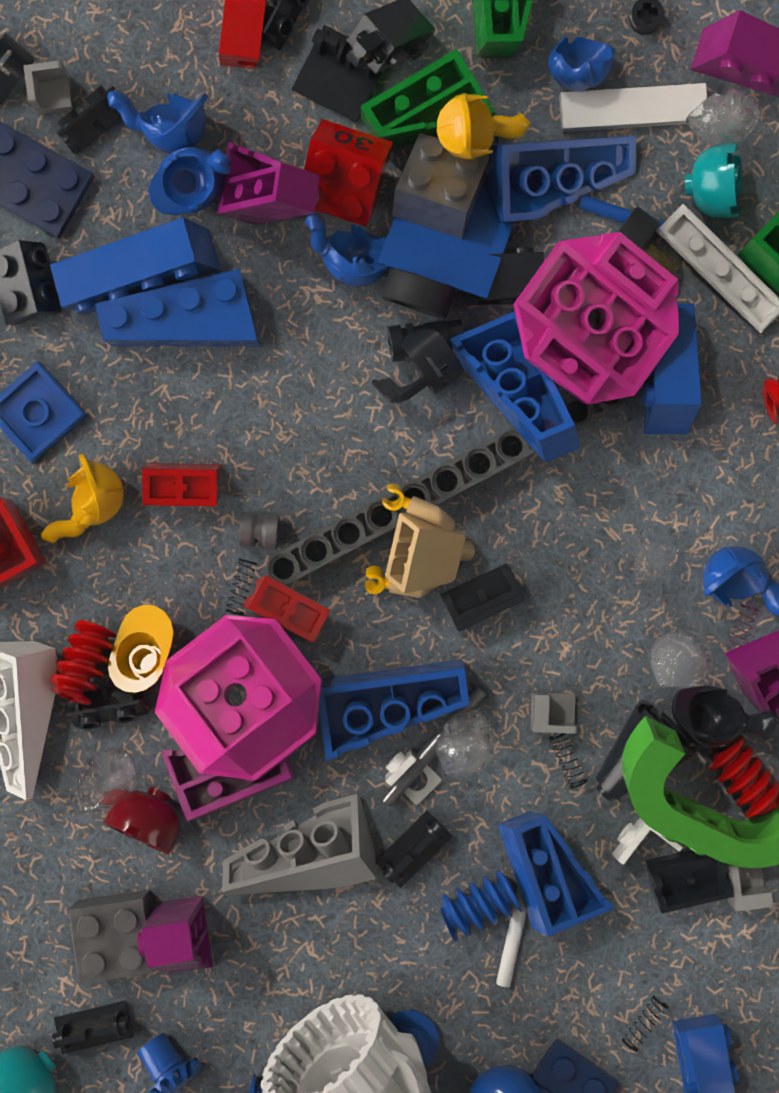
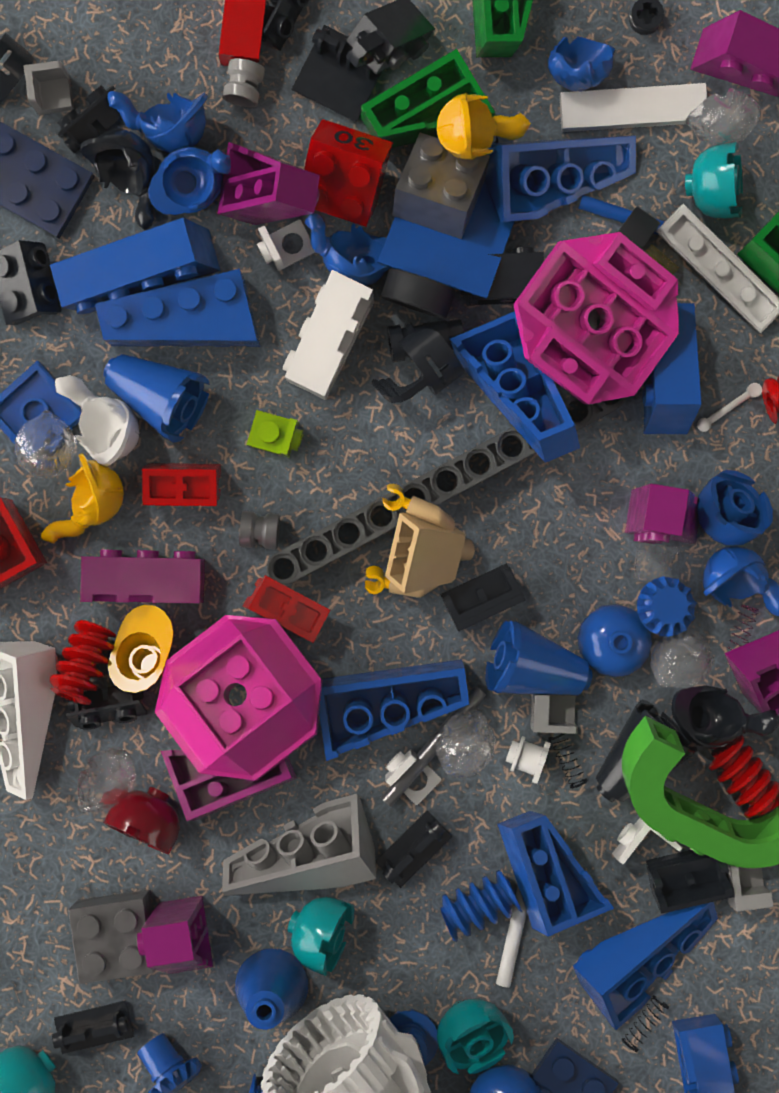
(45, 446): none -> clear hair
(105, 423): none -> white piece
(127, 164): none -> black piece
(142, 577): none -> magenta wedge
(158, 393): none -> blue cone
(240, 612): black piece -> none
(243, 83): none -> light grey wheel
(271, 987): none -> blue cone
(272, 248): none -> white bracket
(275, 434): none -> lime bracket
(320, 932): none -> teal cylinder
(328, 334): none -> white wedge
(473, 1035): none -> teal cylinder
(528, 757): none -> white brick
(534, 664): none -> blue cone
(614, 640): none -> blue cylinder
(627, 964): none -> blue wedge
(662, 515): none -> magenta wedge
(666, 606): none -> blue gear
(733, 509): none -> blue cylinder
(753, 390): none -> white hinge

